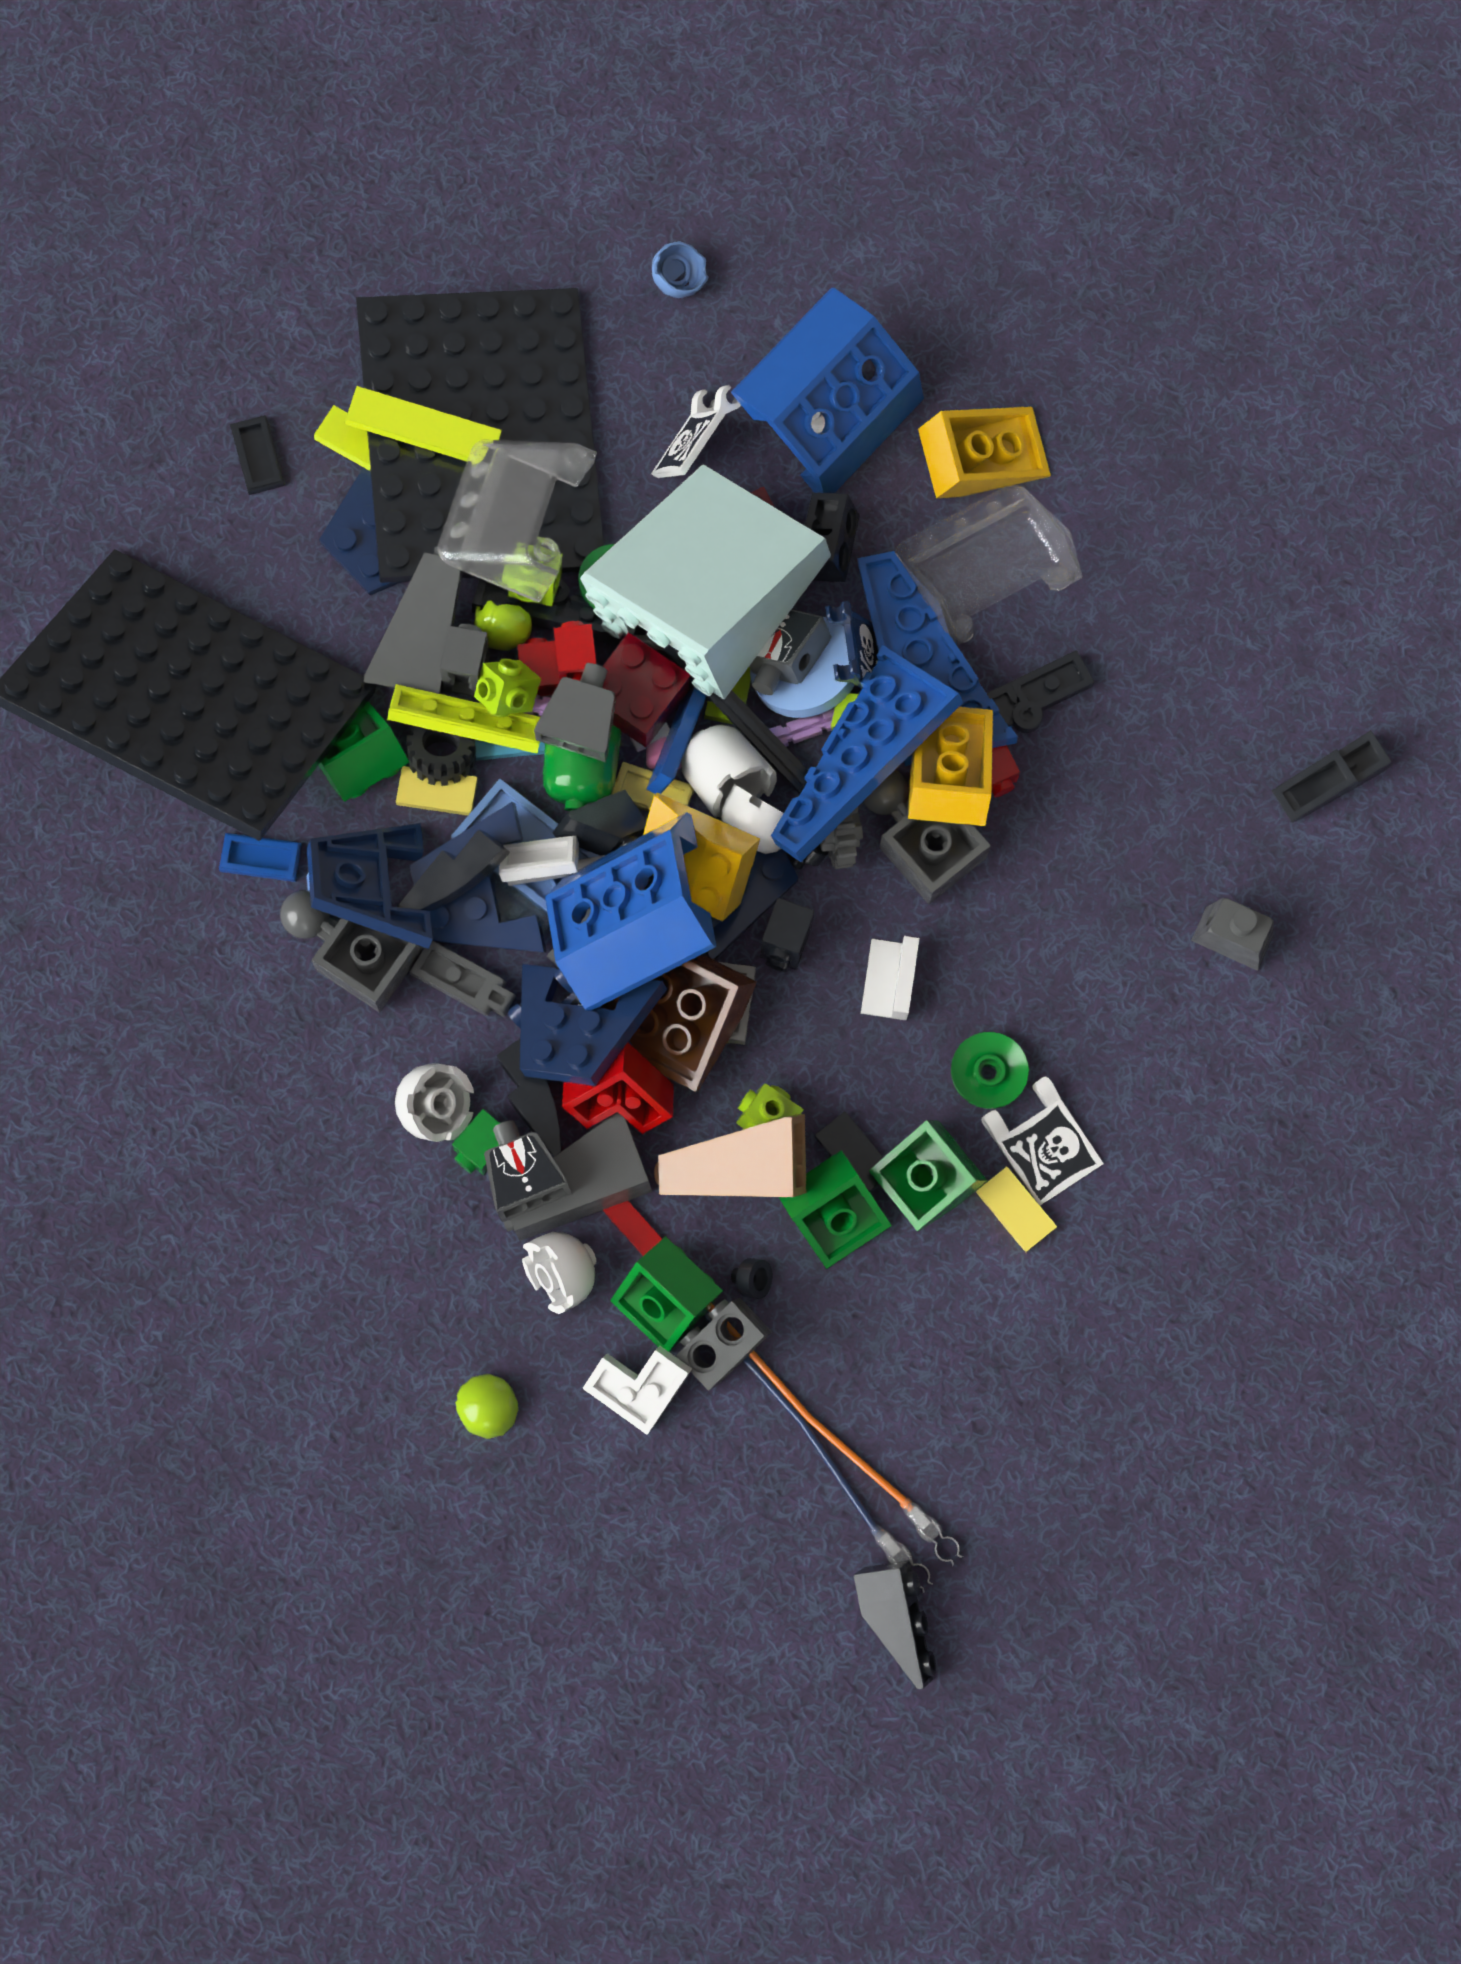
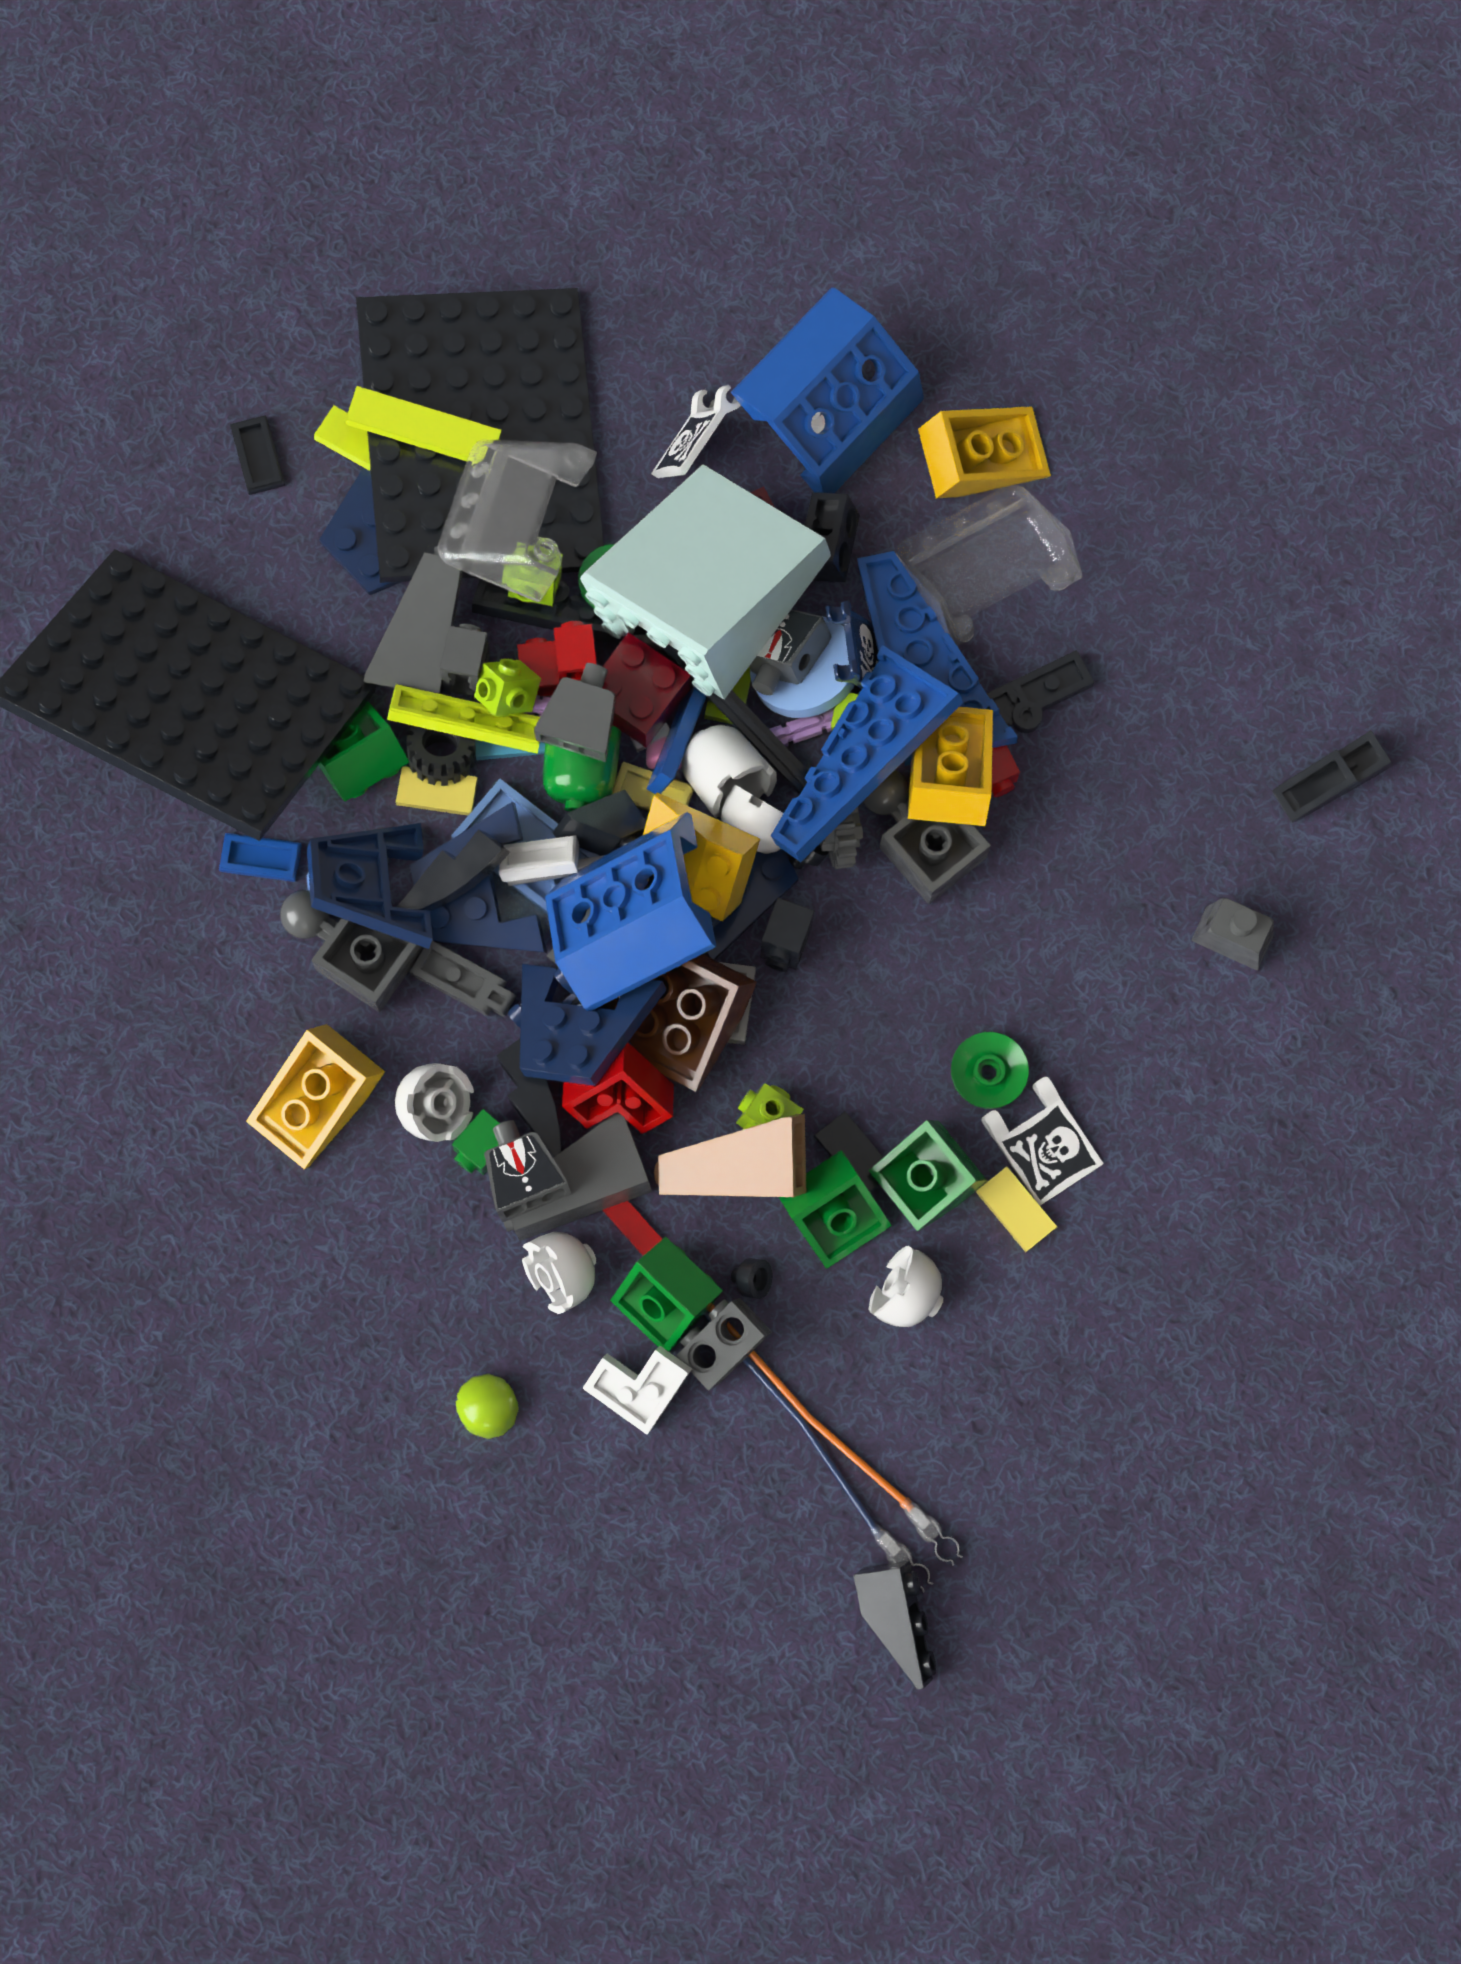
(314, 1094): none -> yellow slope
(504, 624): lime hair -> none
(673, 261): medium blue hair -> none
(890, 978): white panel -> none
(909, 1290): none -> white cylinder

